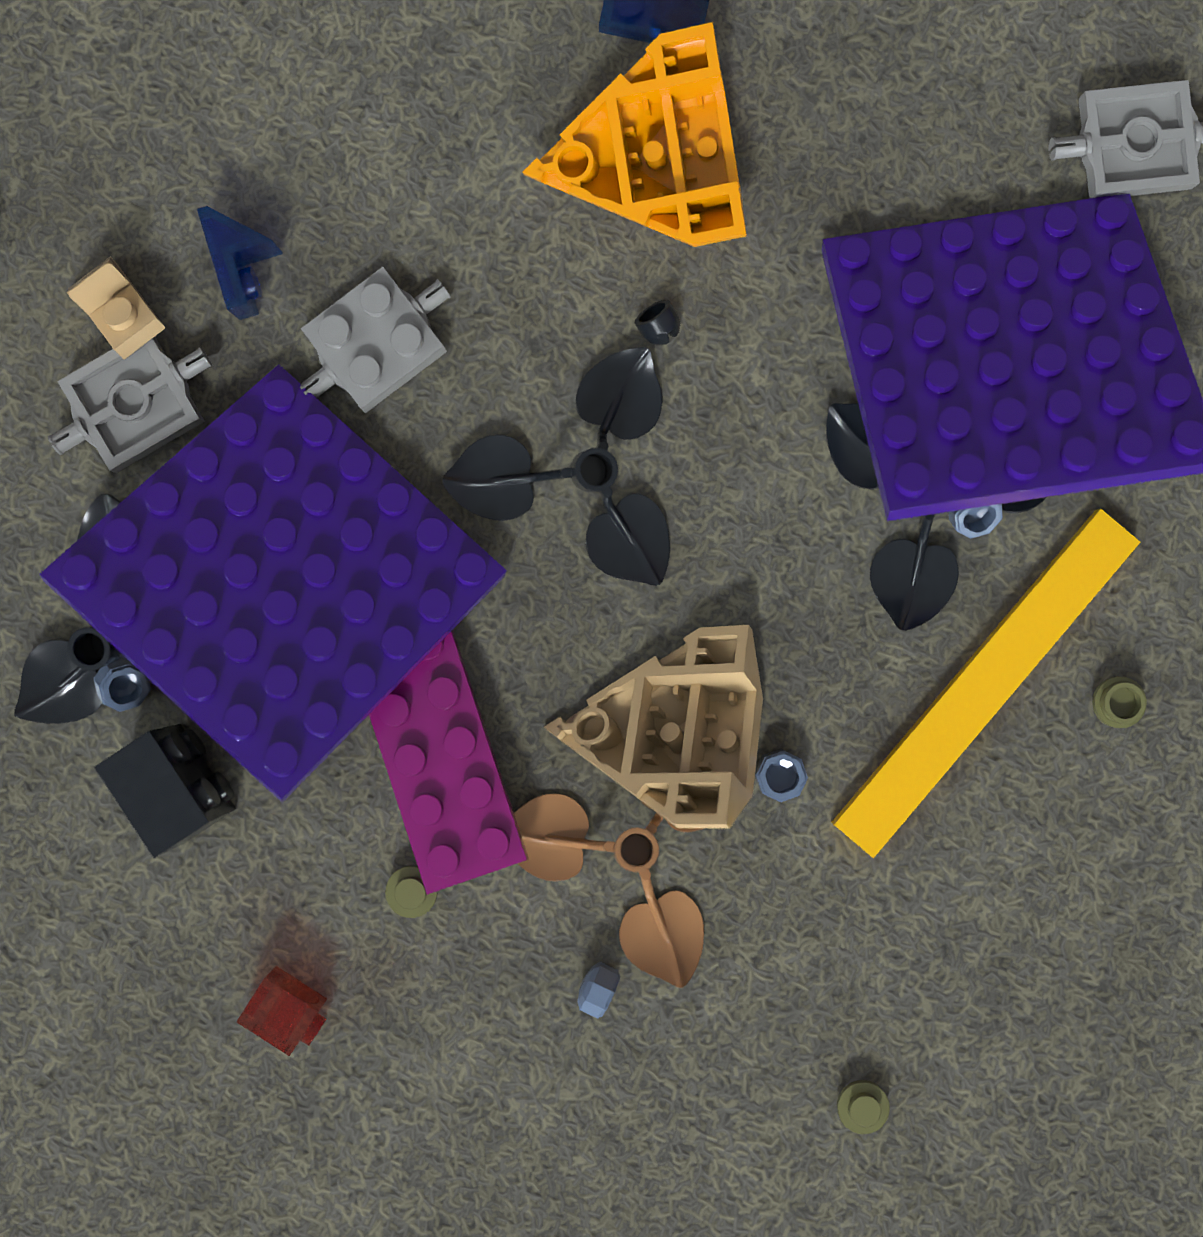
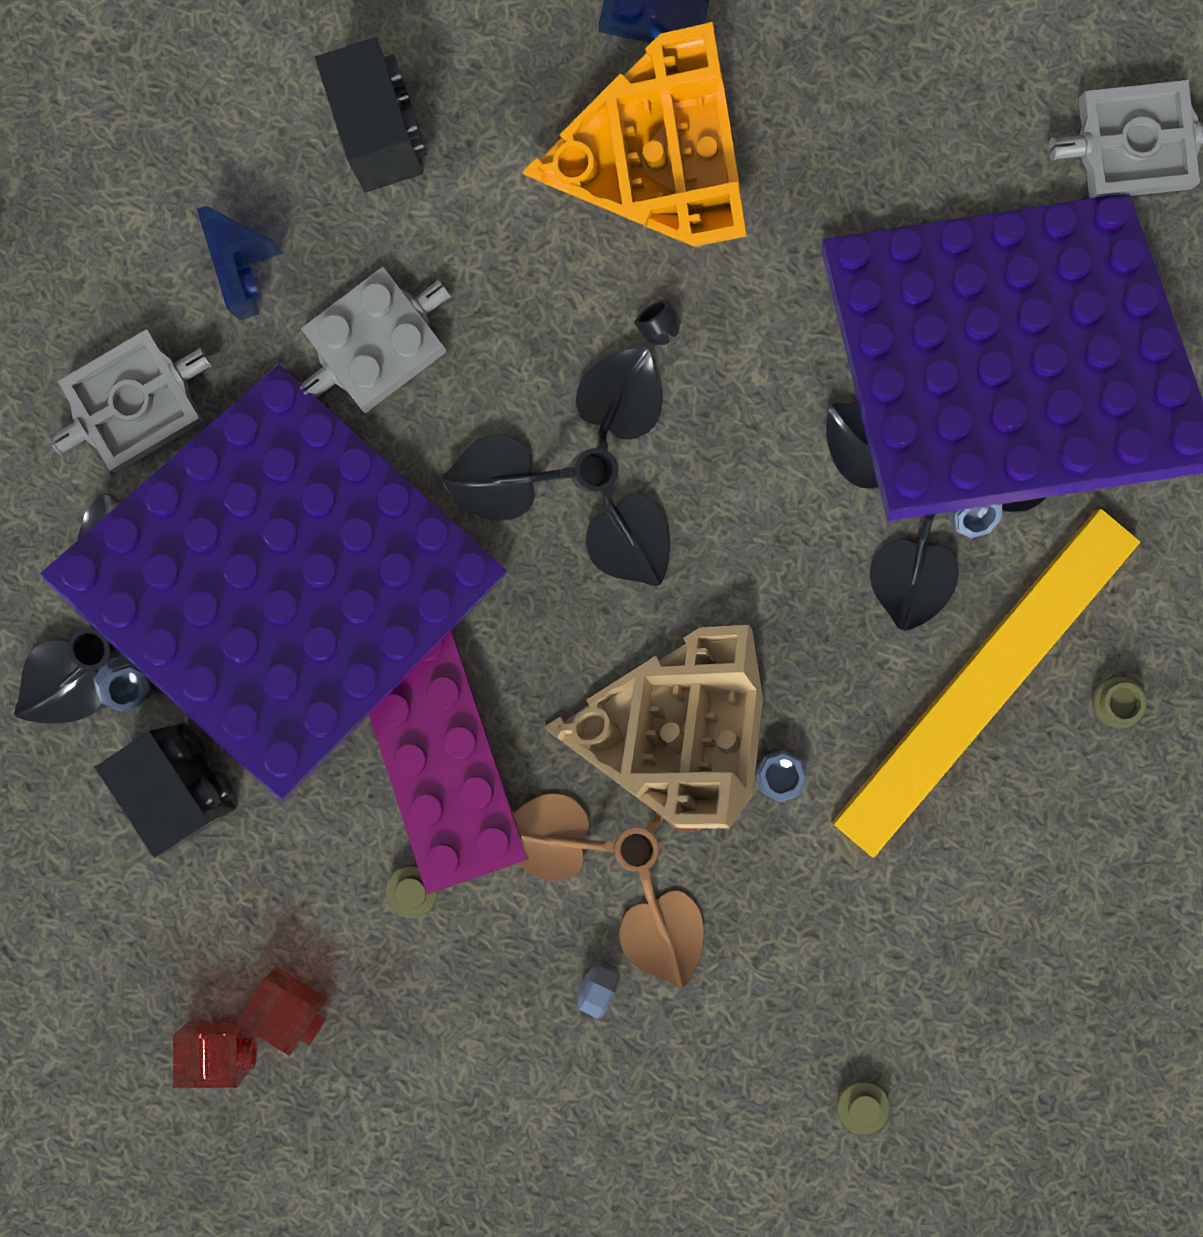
(116, 308): tan slope -> none
(212, 1054): none -> clear red brick
(372, 114): none -> black brick

